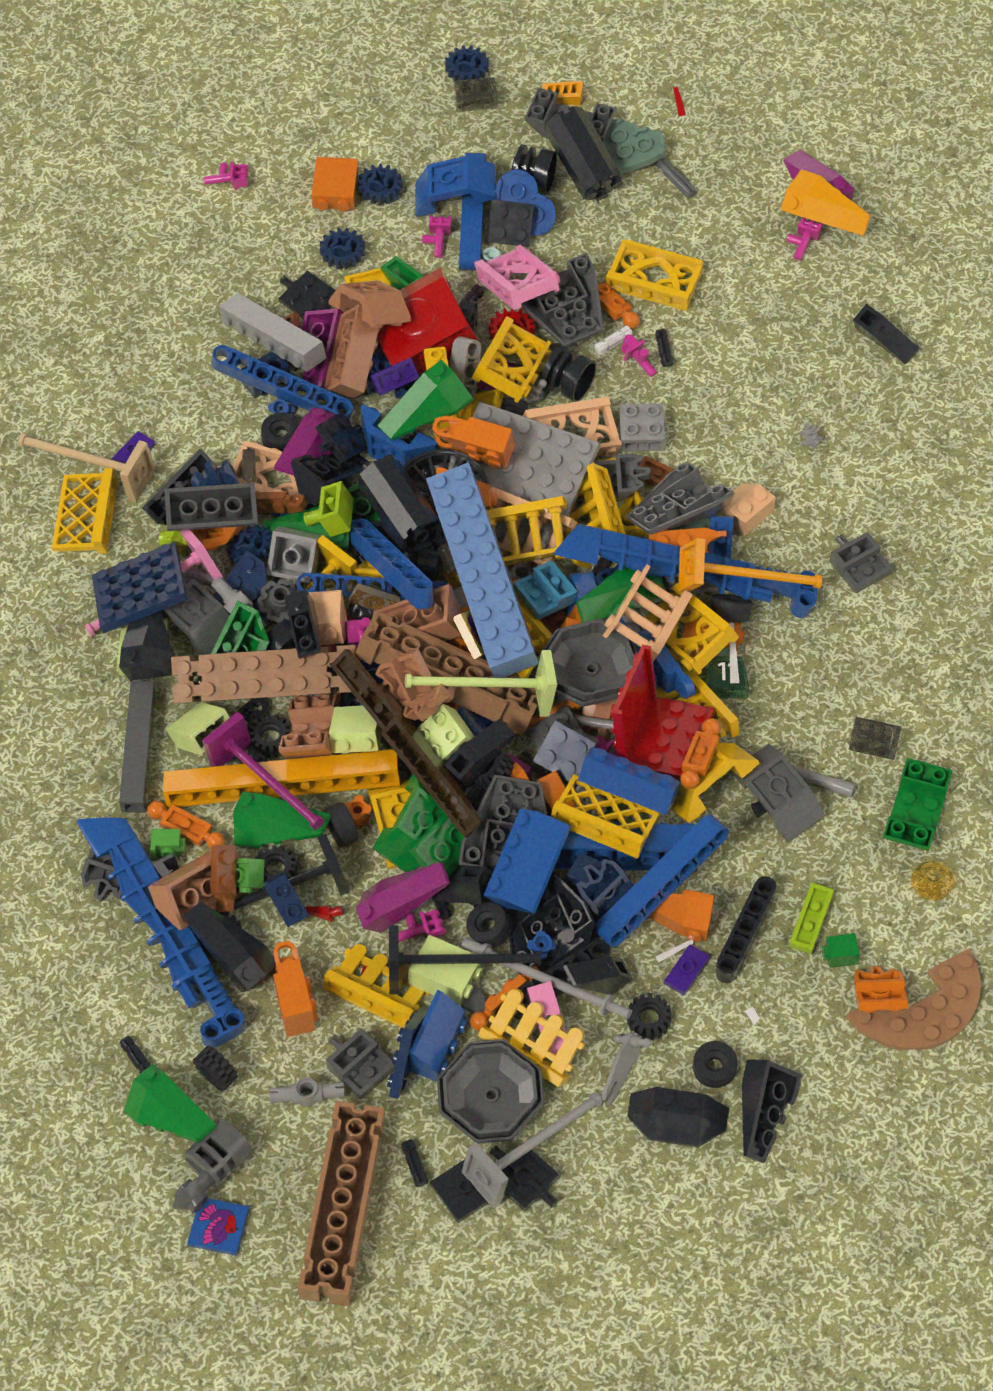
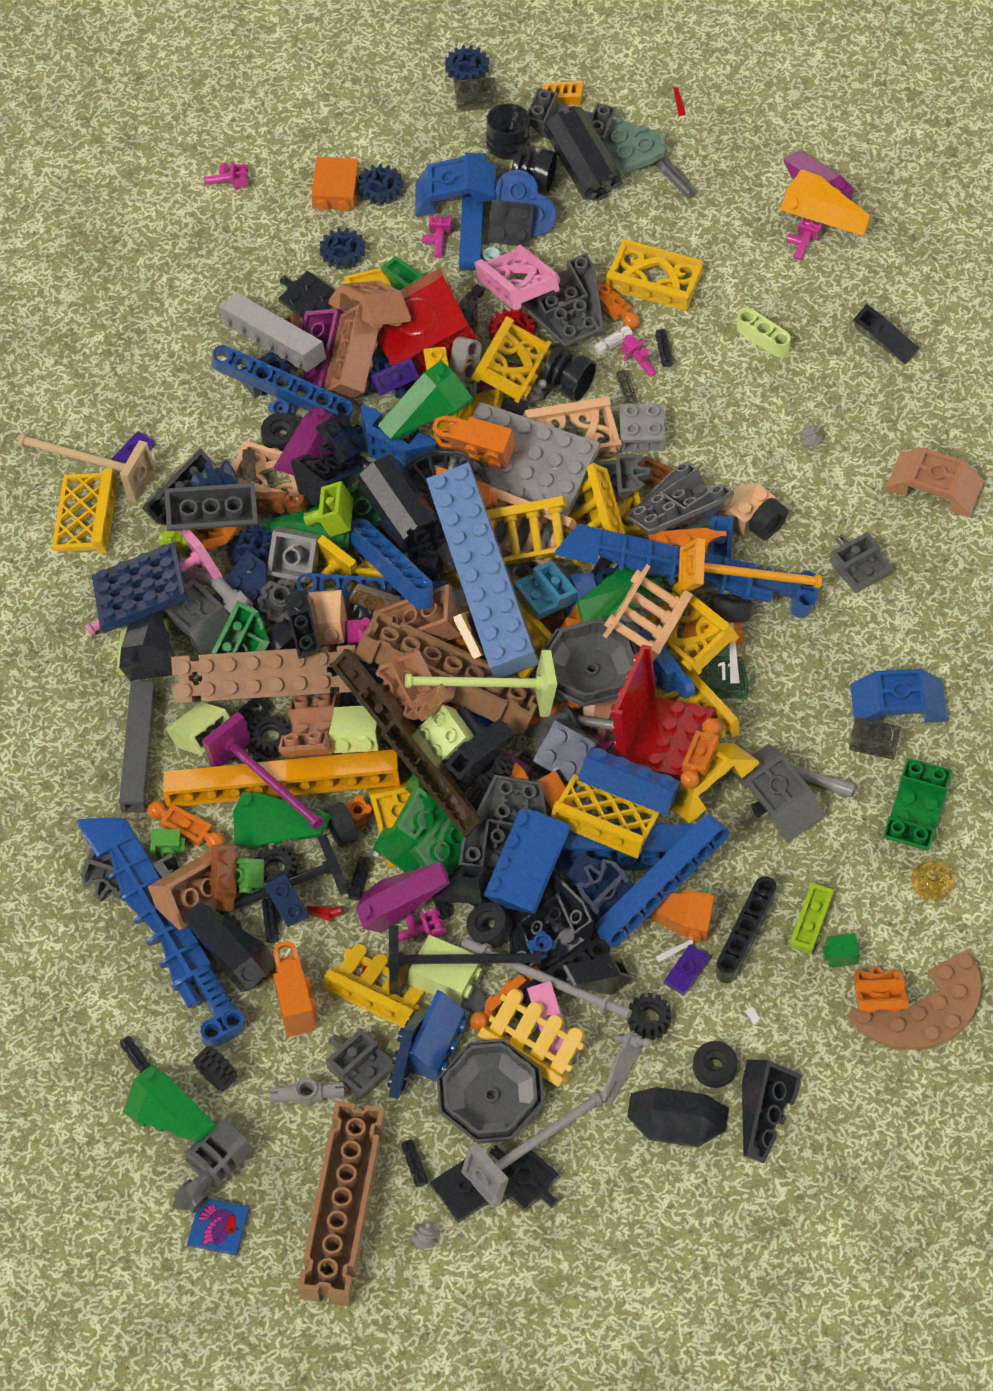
(270, 920): none -> black axle
(359, 878): none -> black axle
(424, 1235): none -> light grey wheel
(506, 130): none -> black wheel
(626, 387): none -> clear smoke axle
(763, 332): none -> yellowish green beam
(768, 518): none -> black tyre
(899, 693): none -> blue slope
(939, 476): none -> nougat slope

